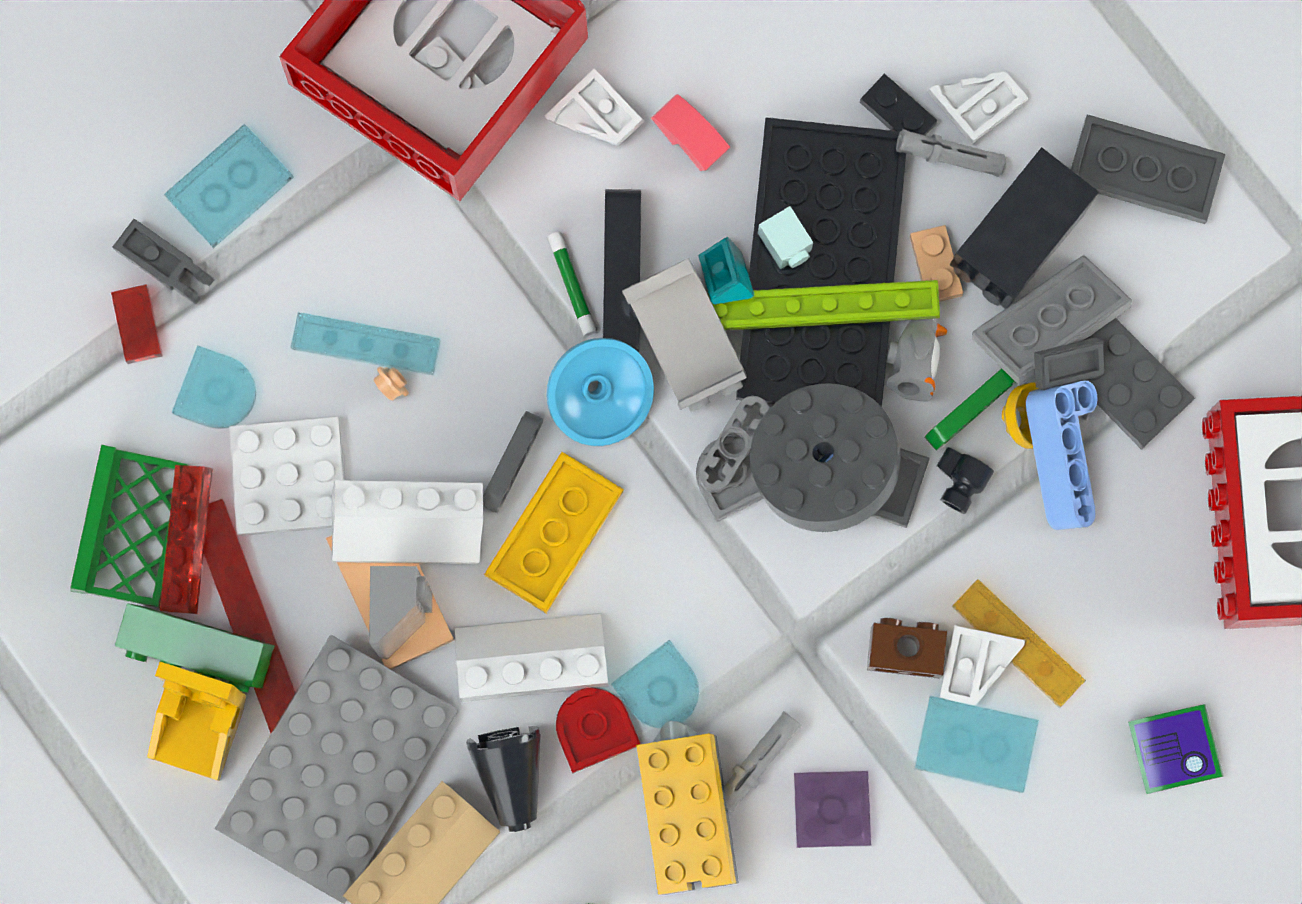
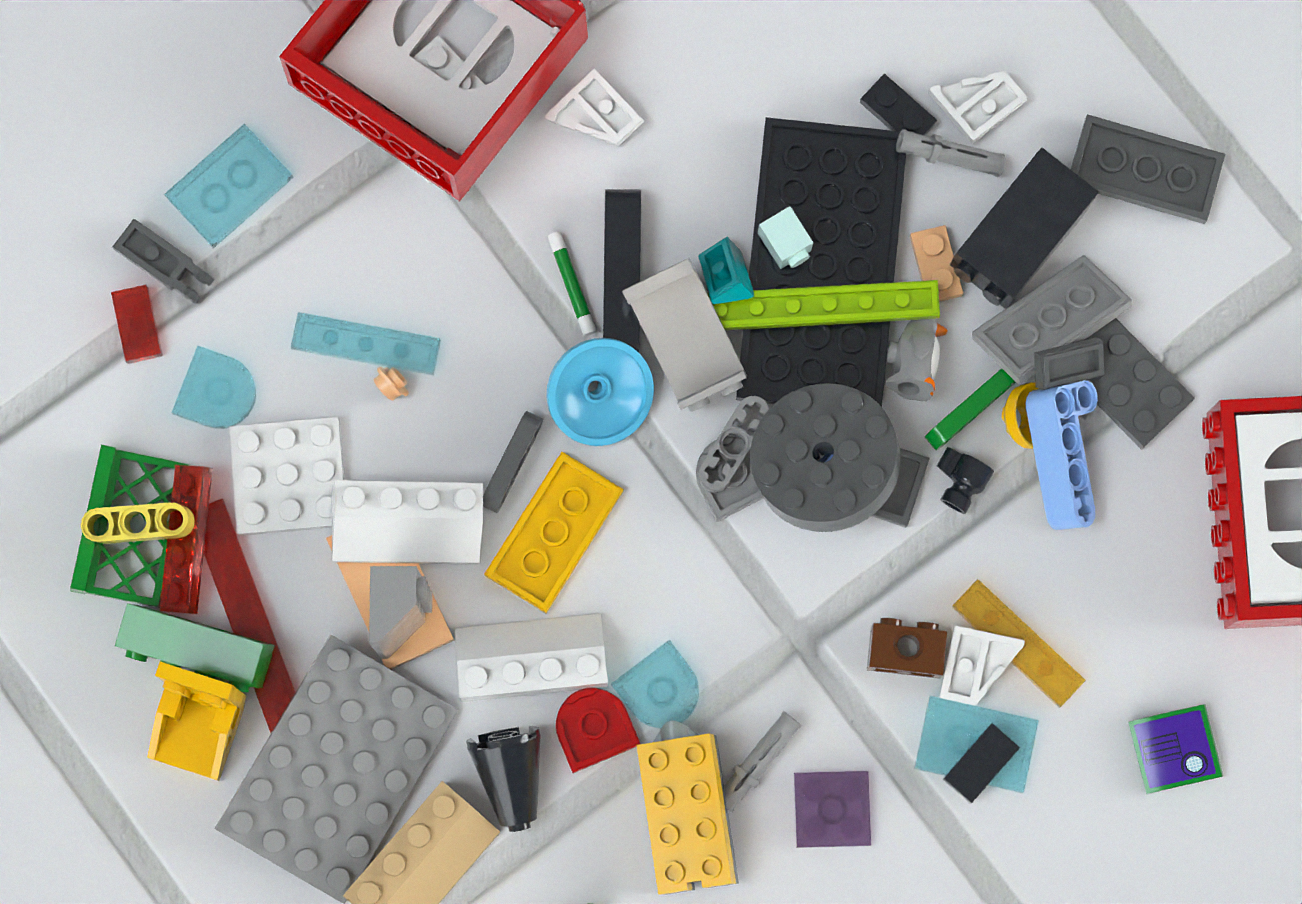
(120, 517): none -> light yellow beam
(690, 130): coral slope -> none
(981, 763): none -> black tile

